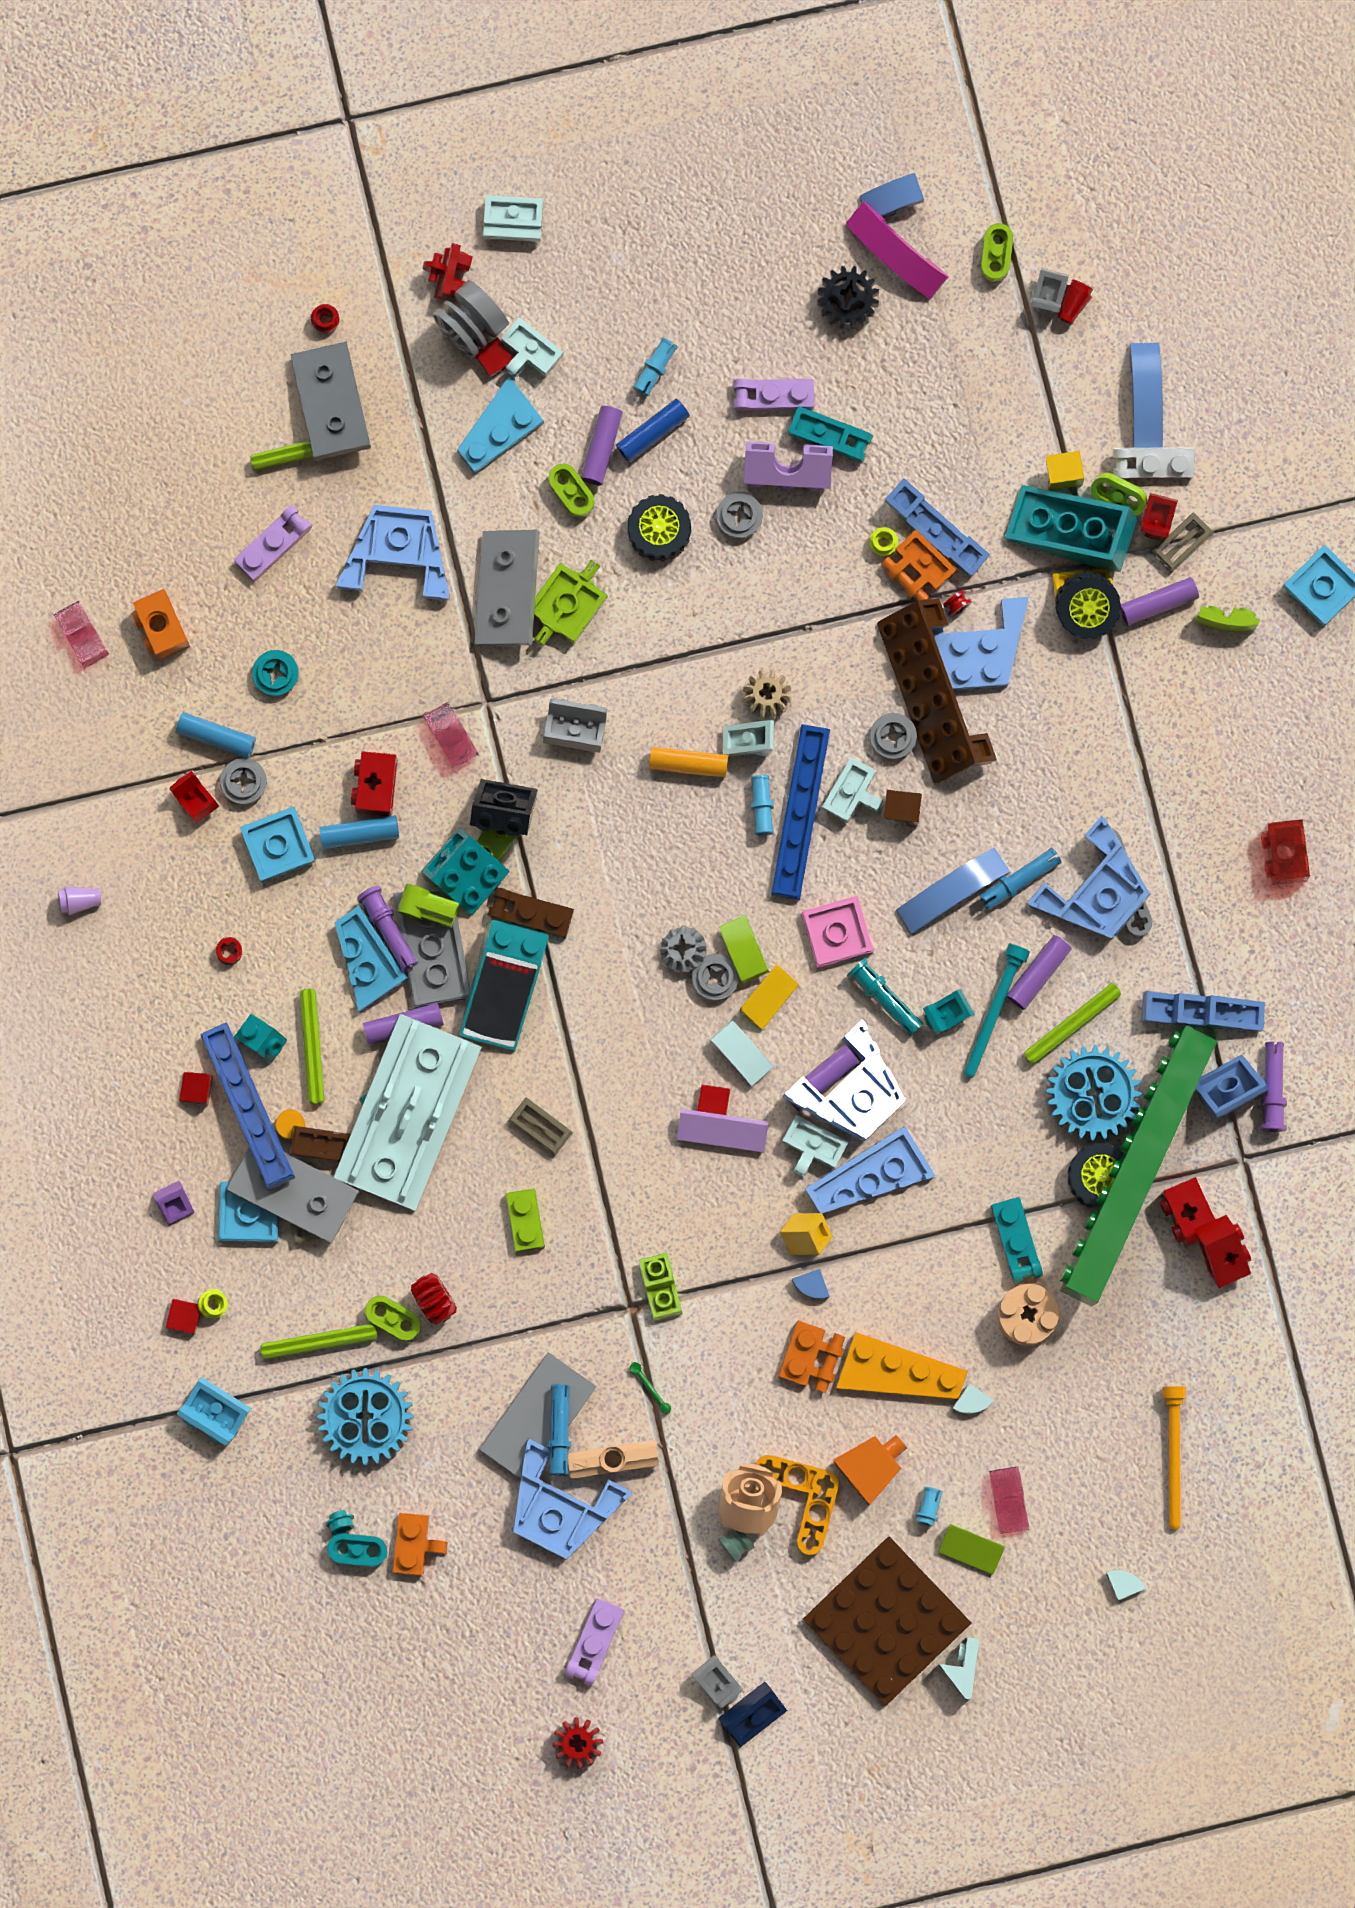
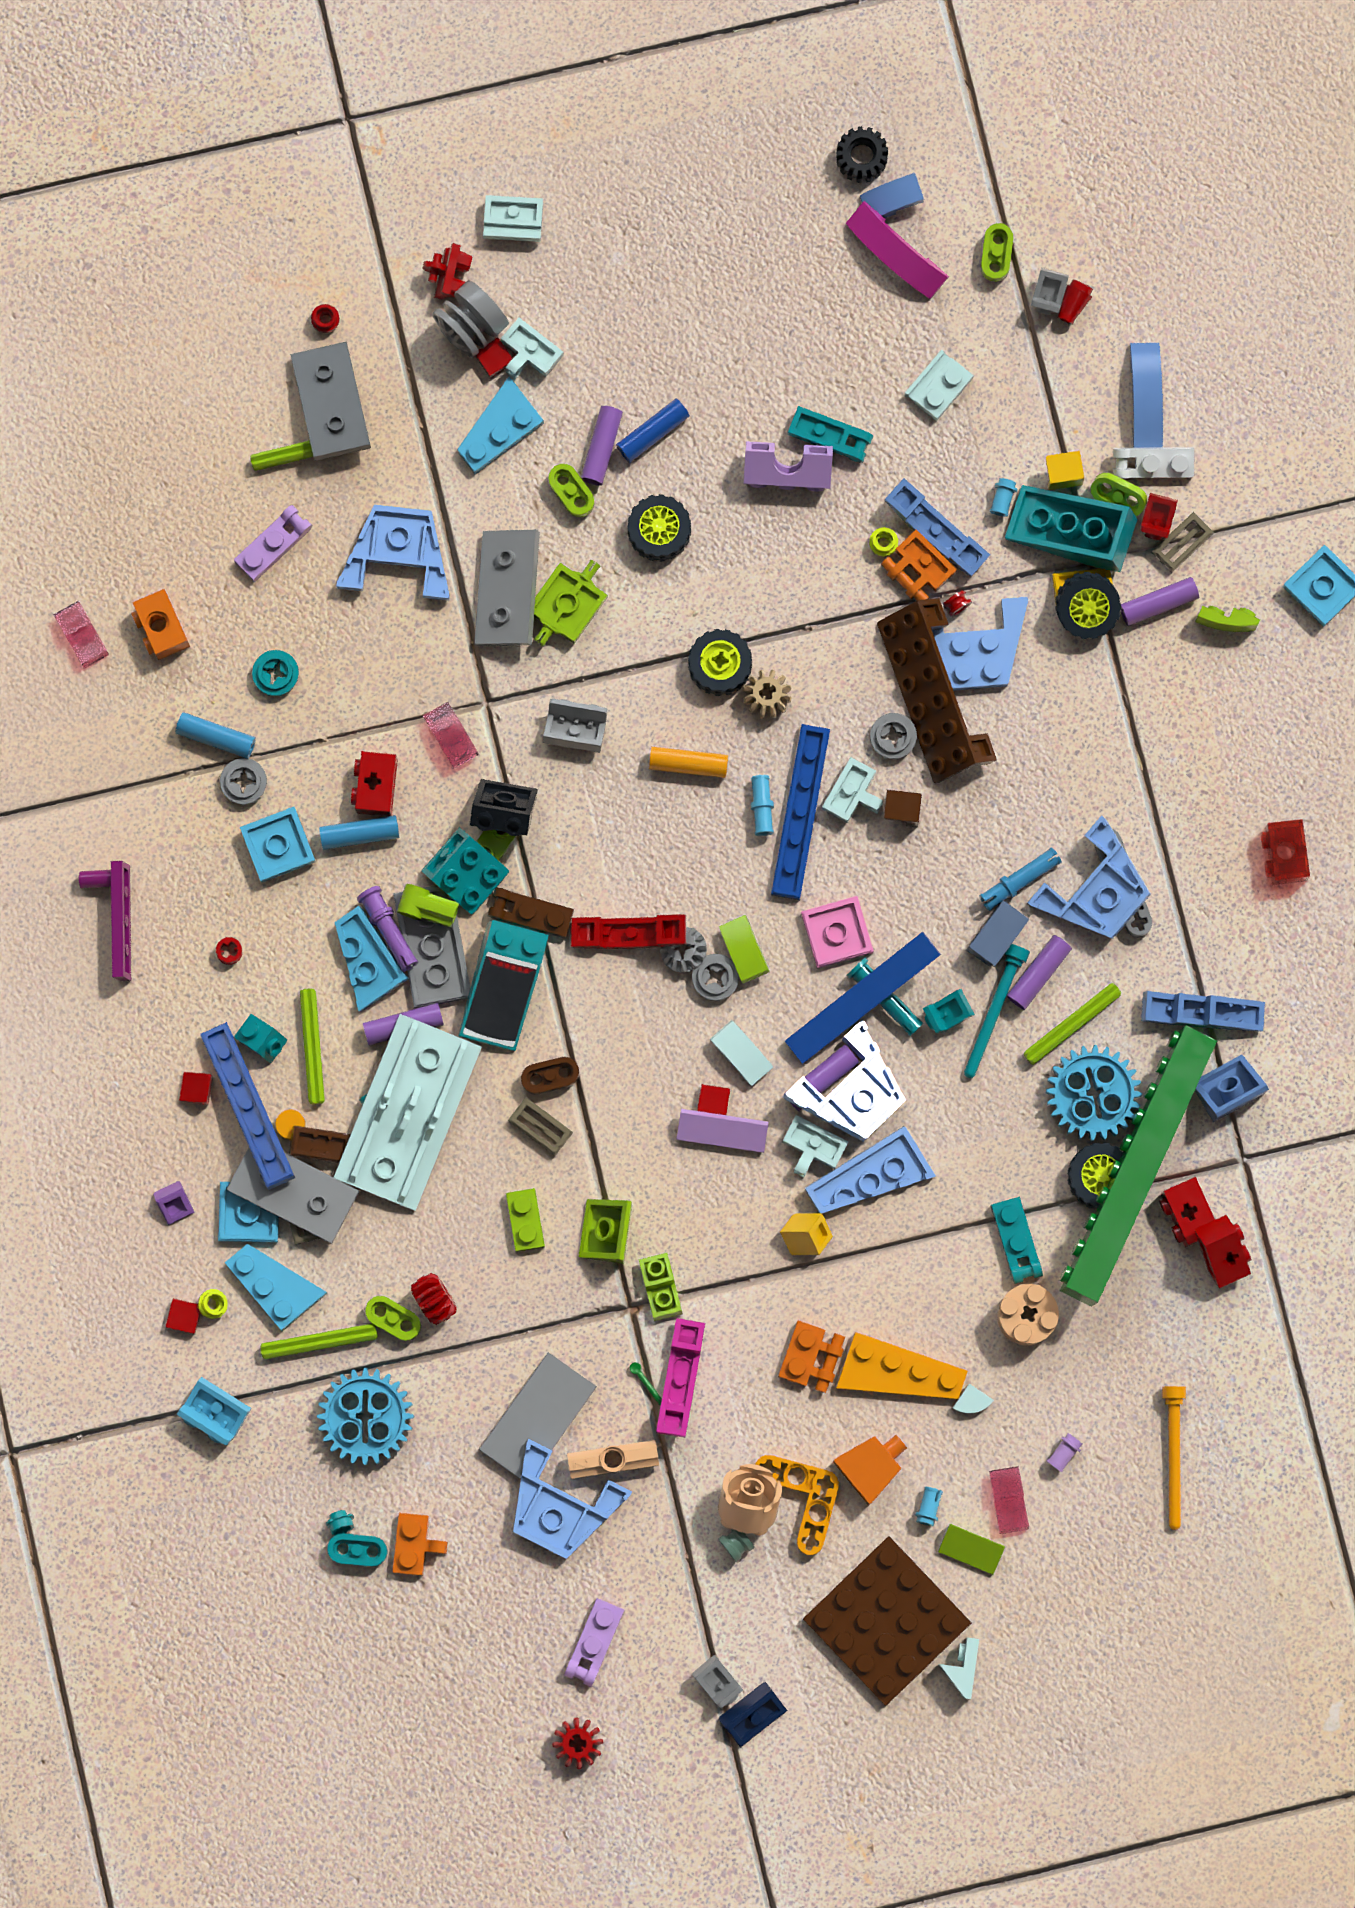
(78, 899): lavender cone -> none
(119, 880): none -> magenta piece
(193, 797): red bracket -> none
(274, 1286): none -> medium azure wing
(550, 1076): none -> reddish brown plate
(559, 1438): dark azure pin -> none
(605, 1230): none -> lime slope
(628, 932): none -> red slope
(655, 366): medium azure pin -> none
(680, 1378): none -> dark pink slope
(720, 662): none -> black wheel
(732, 504): light grey gear -> none
(748, 738): light aqua slope -> none
(769, 997): yellow slope -> none
(774, 394): lavender plate -> none
(812, 1285): medium blue tile -> none
(859, 299): black gear -> none
(862, 171): none -> black tyre
(862, 997): none -> blue tile
(939, 385): none -> light aqua plate
(952, 890): medium blue slope -> none
(997, 934): none -> sand blue hinge
(1003, 497): none -> medium azure pin
(1065, 1452): none -> lavender pin
(1124, 1583): light aqua tile -> none
(1274, 1102): medium lavender pin -> none

